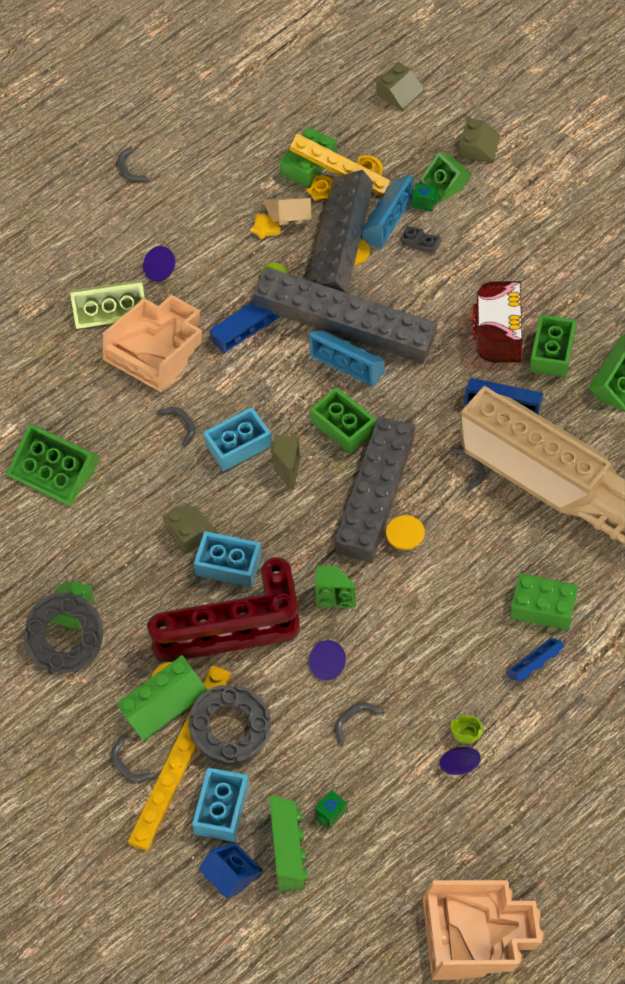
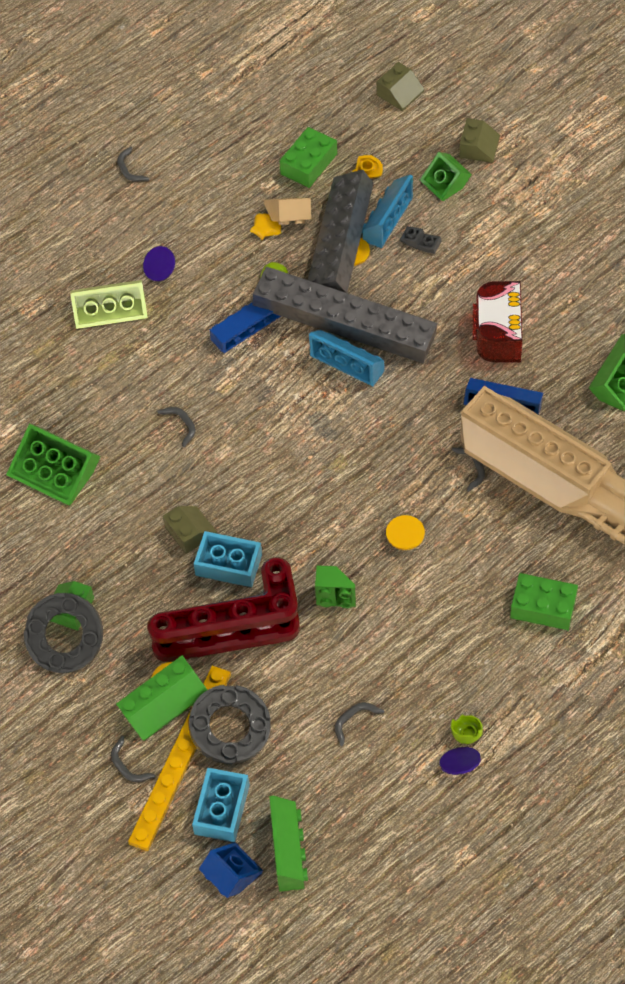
(154, 341): light nougat panel -> none
(237, 439): medium azure brick -> none
(286, 458): olive slope -> none
(320, 187): yellow animal -> none
(327, 660): dark purple piece -> none
(330, 809): green brick -> none
(335, 162): yellow plate -> none
(342, 420): bright green brick -> none
(375, 489): flat silver brick -> none
(424, 197): green brick -> none
(477, 928): light nougat panel -> none
(535, 659): blue plate -> none
(553, 345): bright green brick -> none

